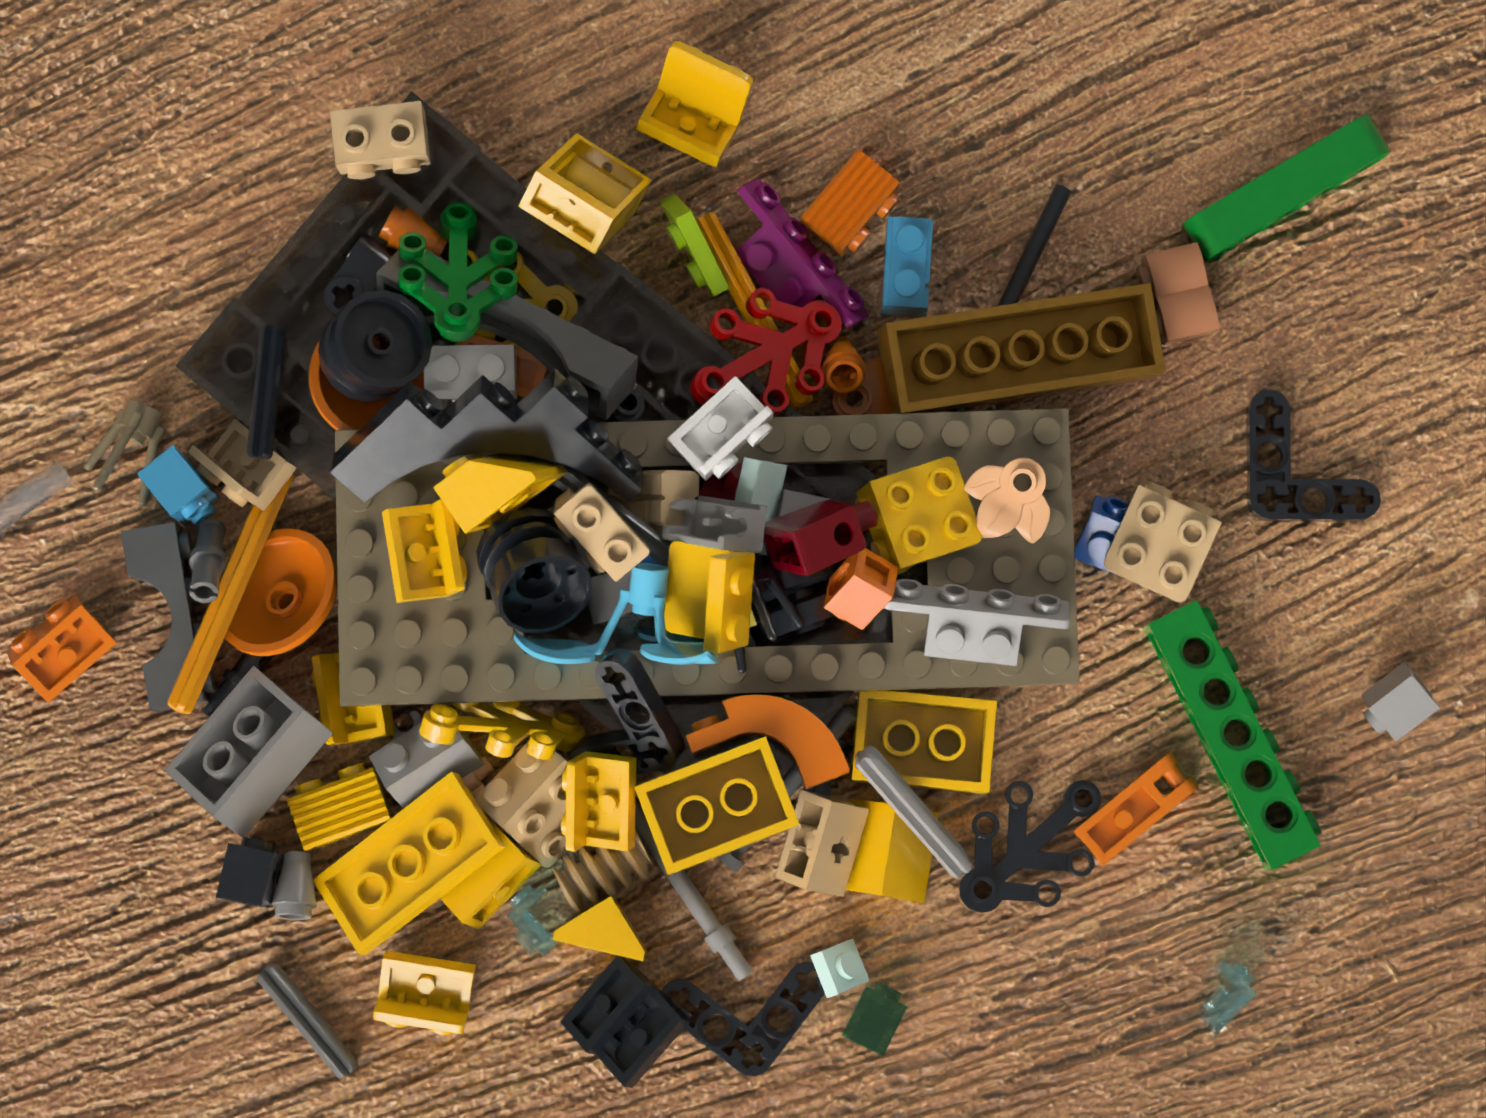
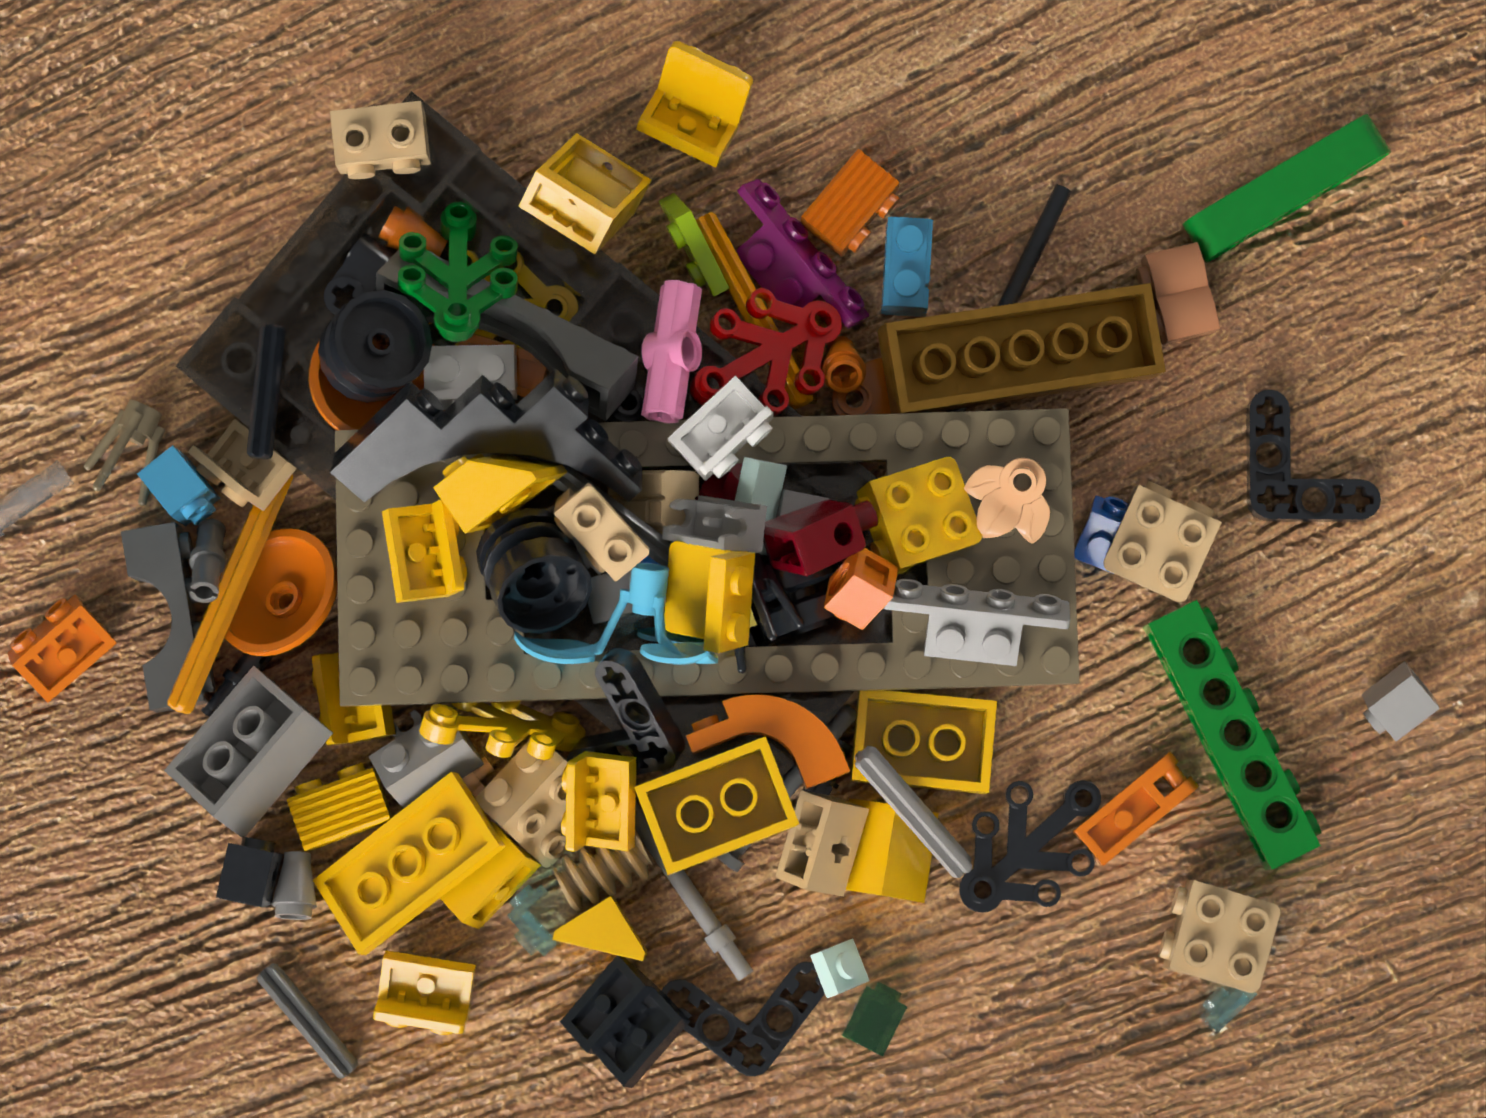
(671, 351): none -> bright pink piece
(1220, 936): none -> tan bracket

